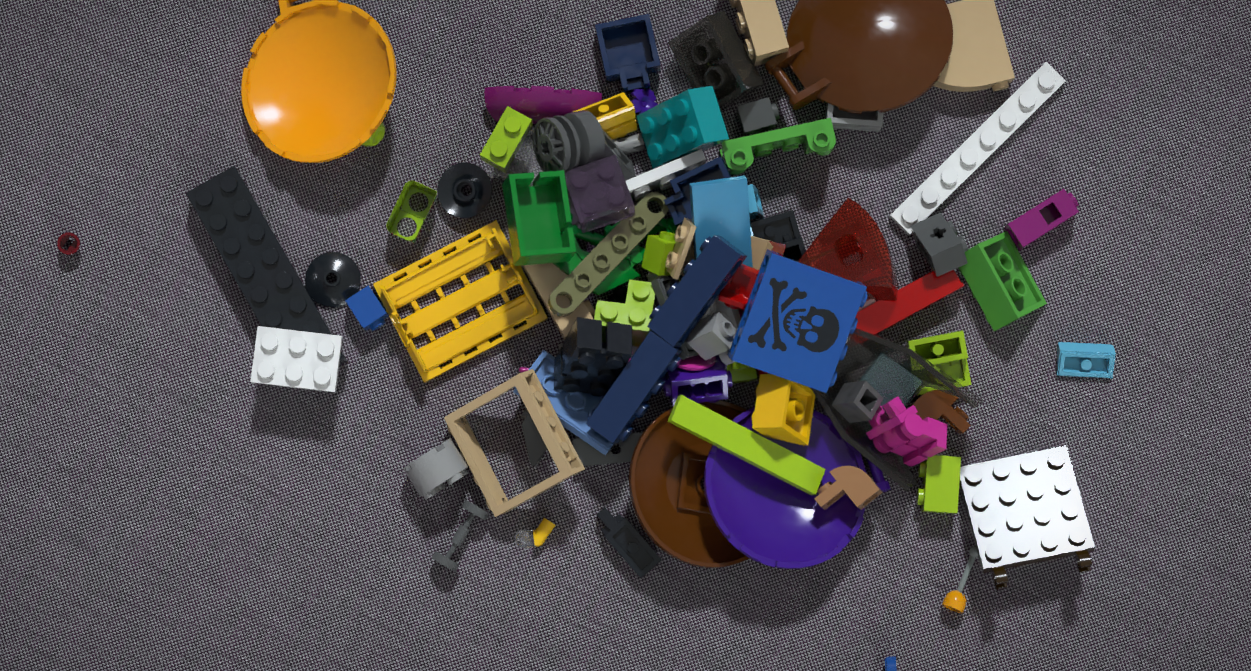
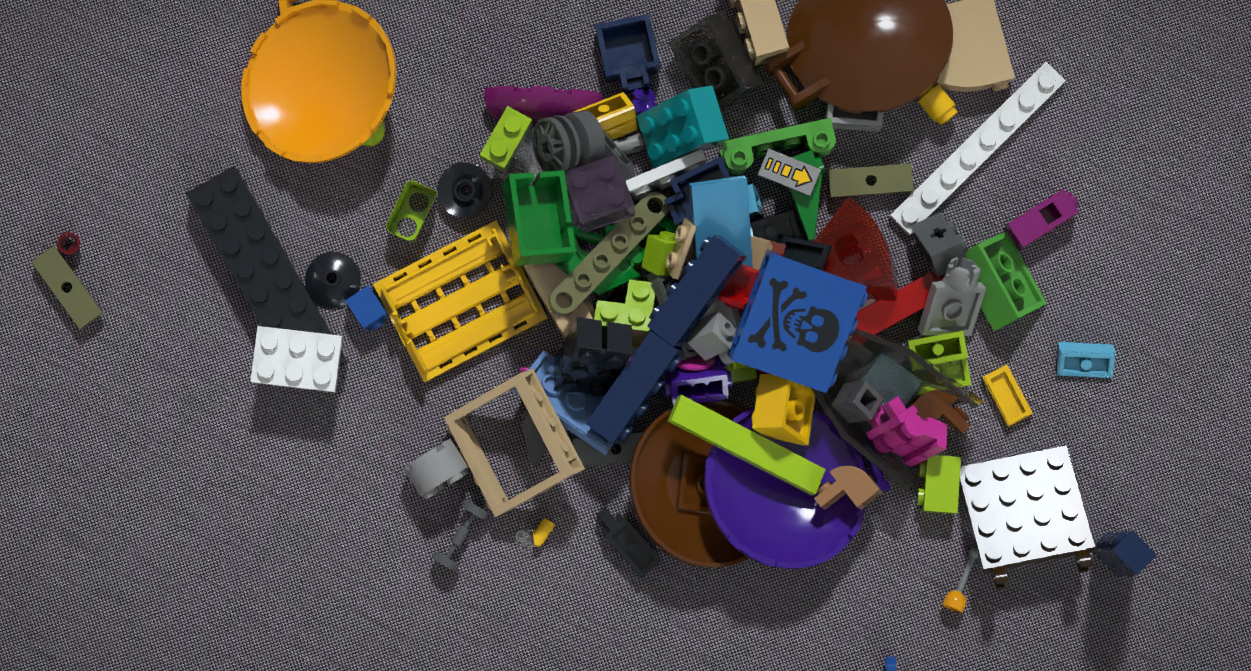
(57, 275): none -> olive tile
(757, 116): dark grey brick -> none
(789, 172): none -> light grey tile
(807, 252): none -> black tile
(808, 206): none -> green slope
(888, 180): none -> olive tile
(938, 105): none -> yellow brick
(954, 300): none -> light grey plate
(1007, 395): none -> yellow tile
(1124, 553): none -> dark blue brick

